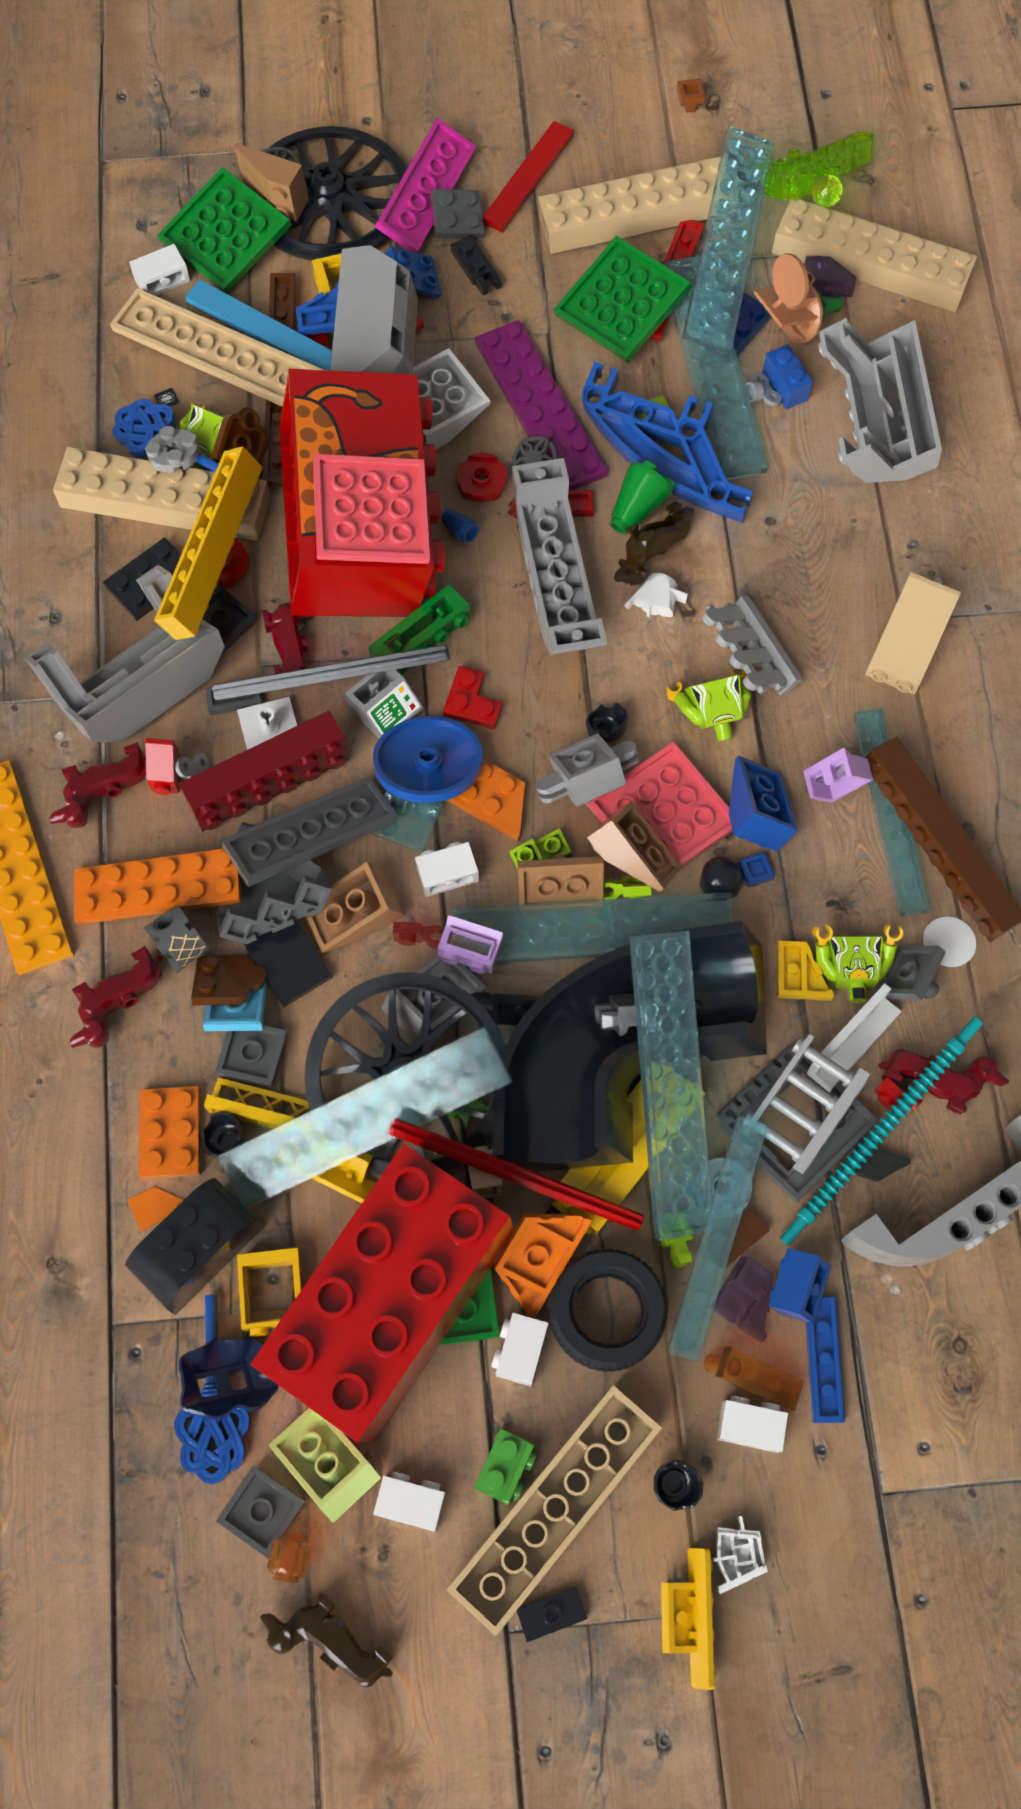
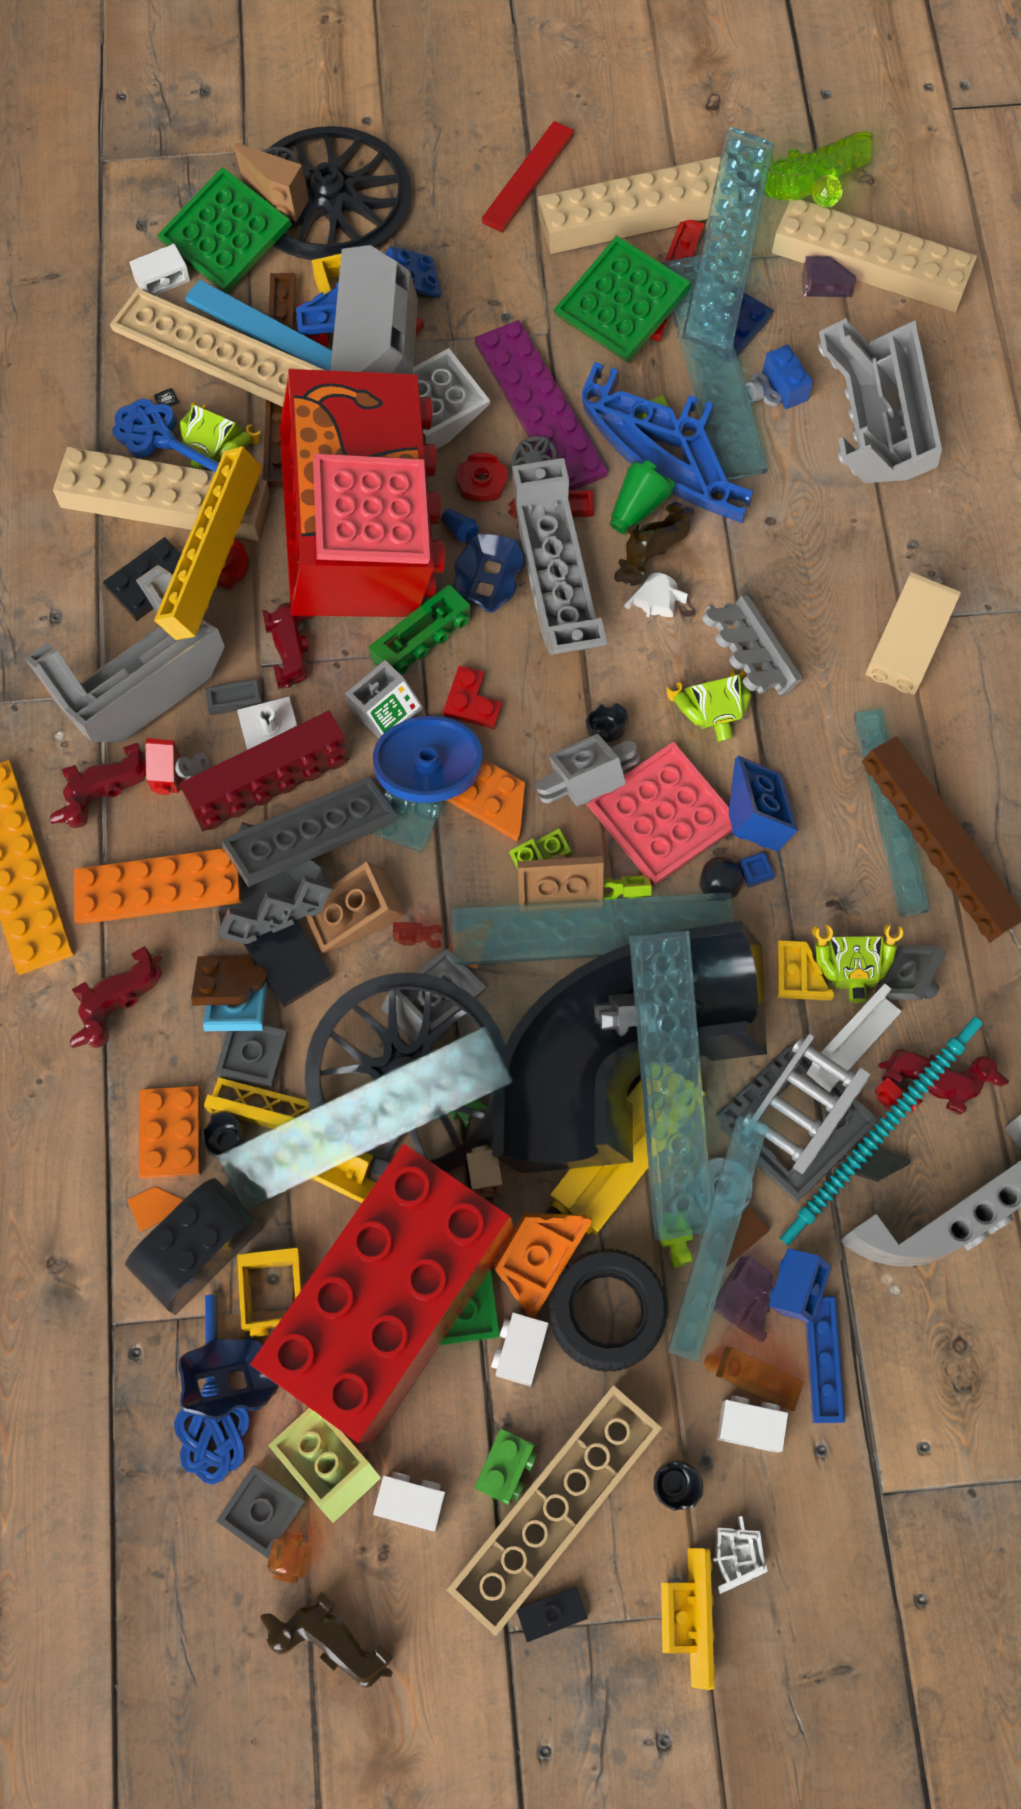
(172, 449): light grey plate -> none
(176, 938): dark grey brick -> none
(228, 616): black plate -> none
(241, 430): reddish brown plate -> none
(331, 672): axle -> none
(434, 166): dark pink plate -> none
(446, 868): white brick -> none
(457, 213): dark grey plate -> none
(470, 569): none -> dark blue piece
(470, 945): lavender window -> none
(475, 264): black hinge -> none
(507, 1008): black hinge -> none
(515, 1174): red axle -> none
(634, 847): medium nougat slope -> none
(690, 93): dark orange tile -> none
(795, 301): nougat piece -> none
(837, 776): lavender window -> none
(953, 937): white sticker -> none

